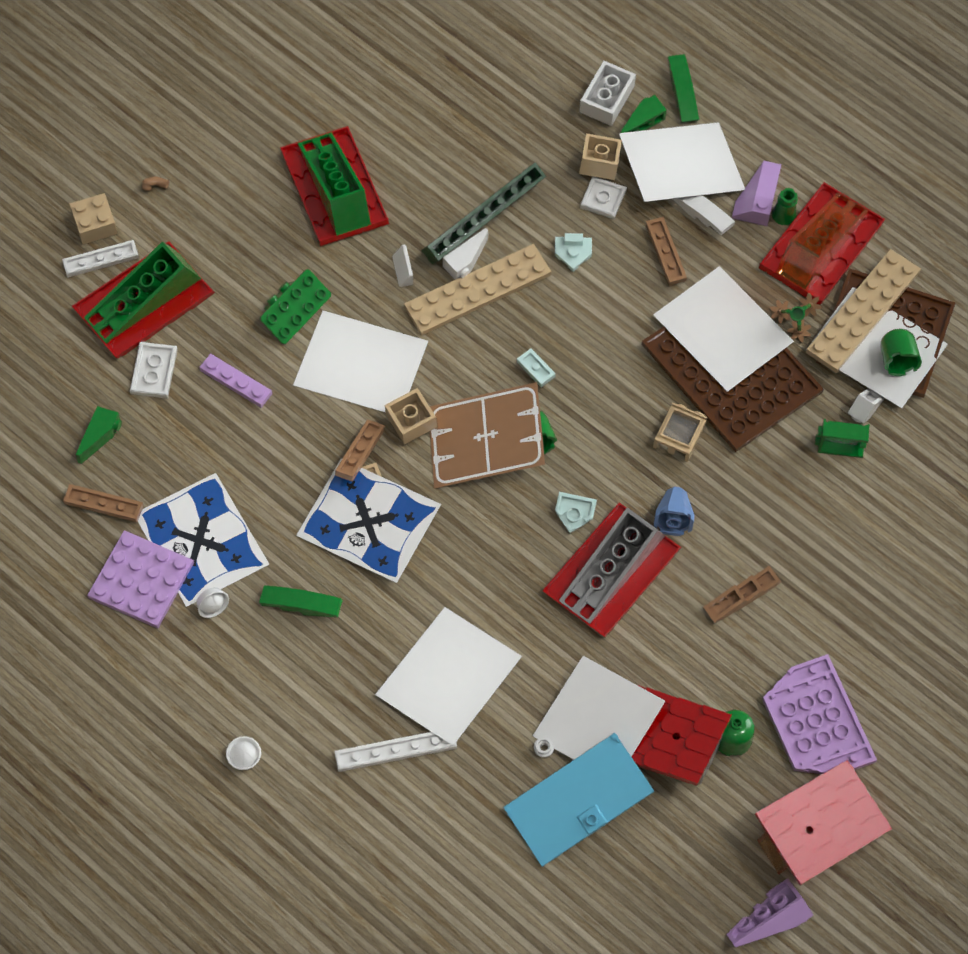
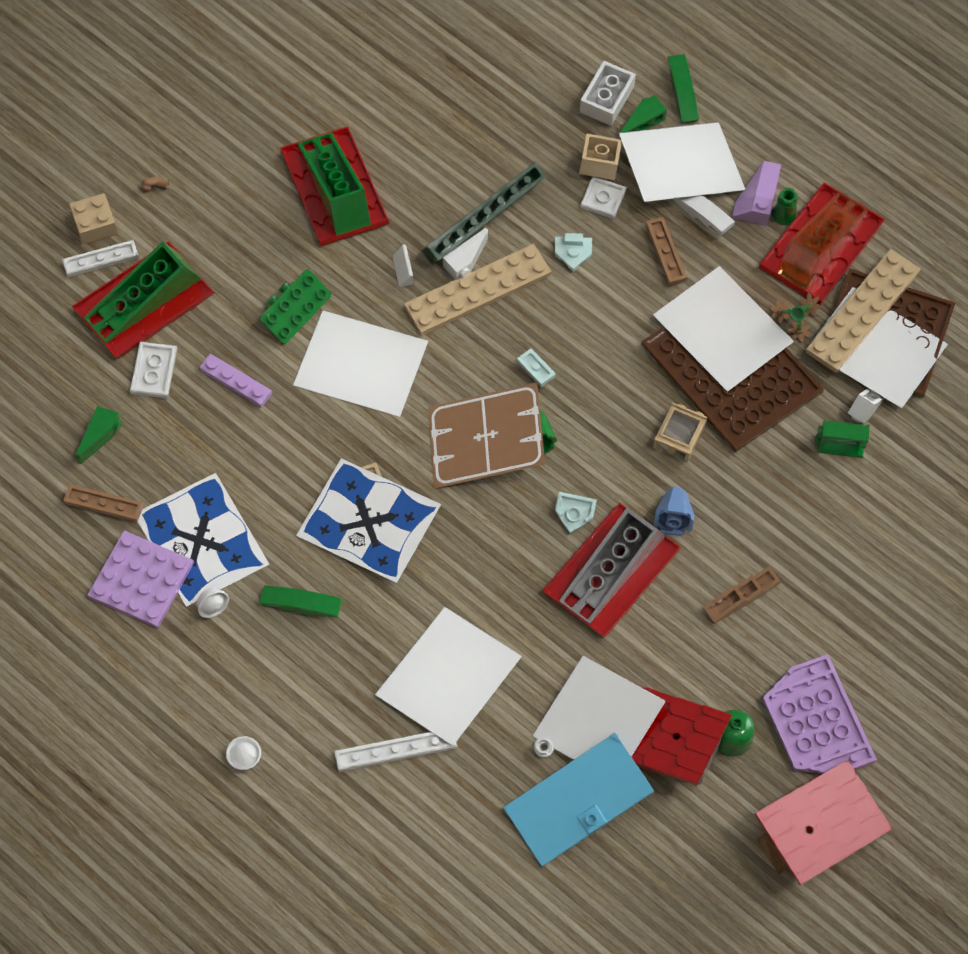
(359, 450): medium nougat plate -> none
(410, 416): tan brick -> none
(778, 913): lavender wedge -> none
(900, 352): green cylinder -> none

